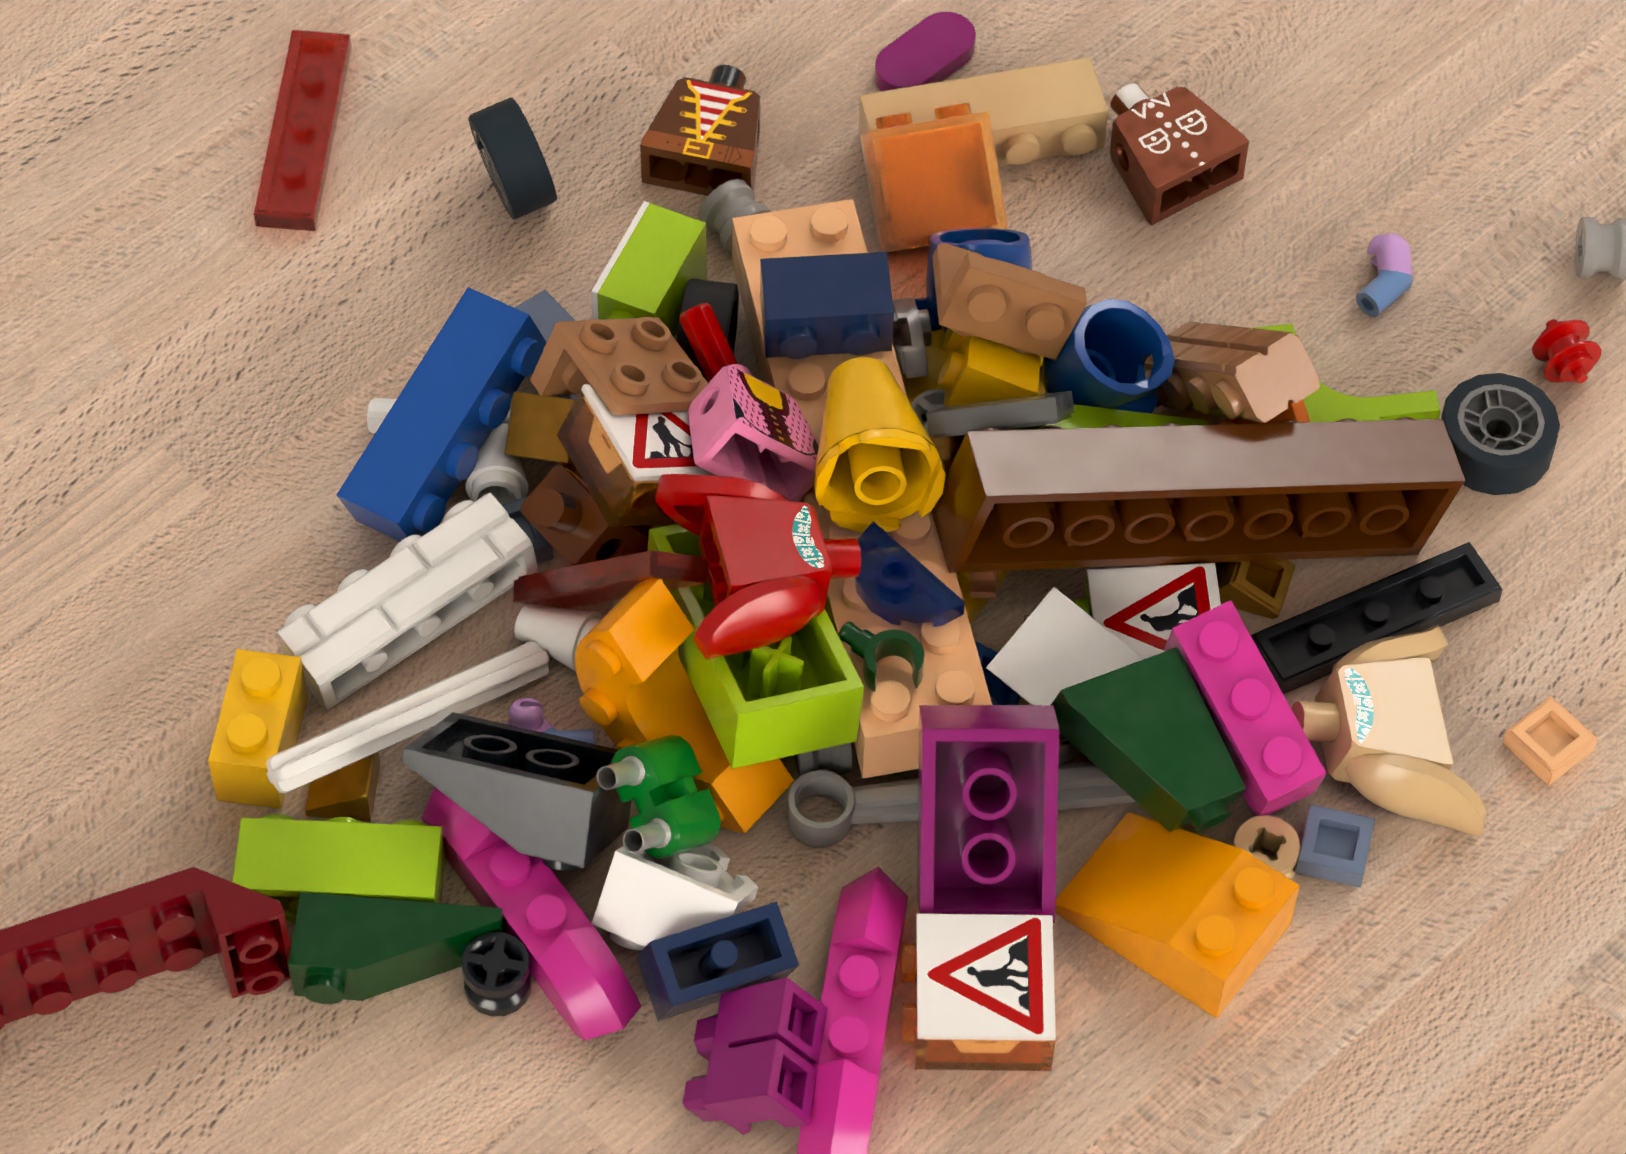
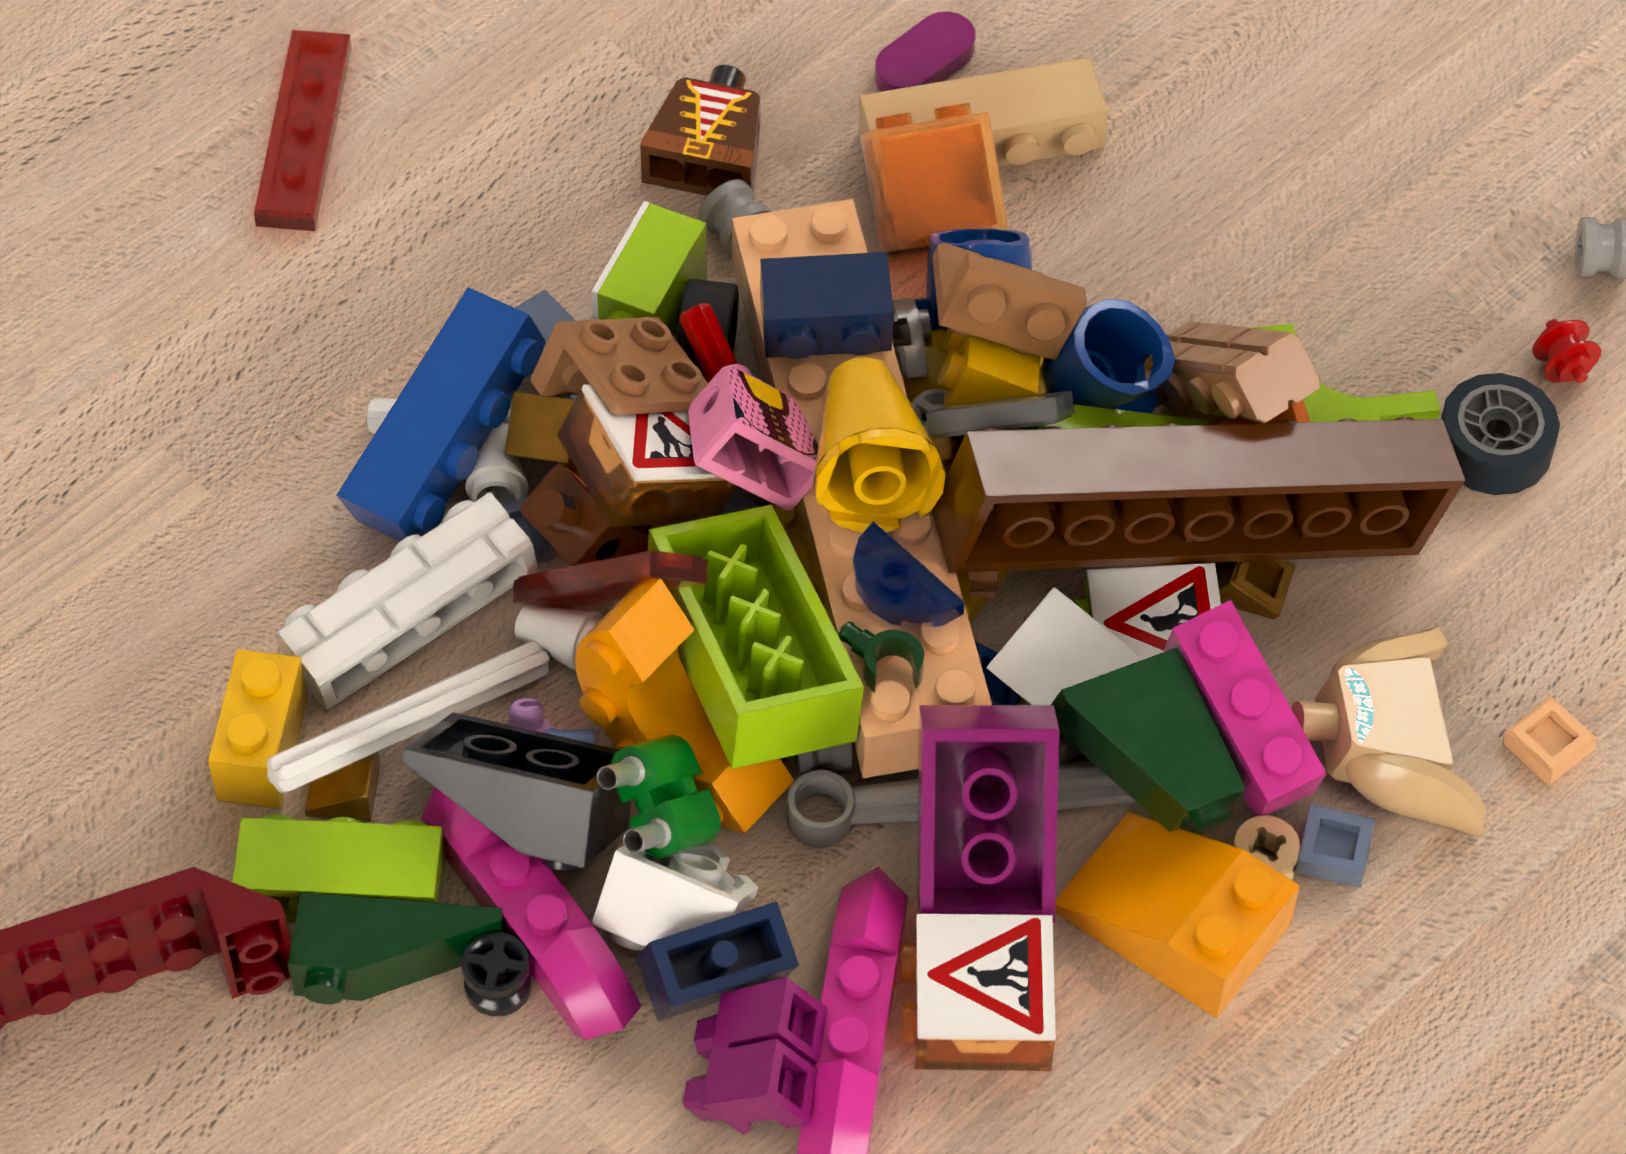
(512, 158): black wheel -> none
(763, 559): red torso -> none
(1173, 149): copper torso -> none
(1393, 277): arm -> none
(1399, 604): black tile -> none

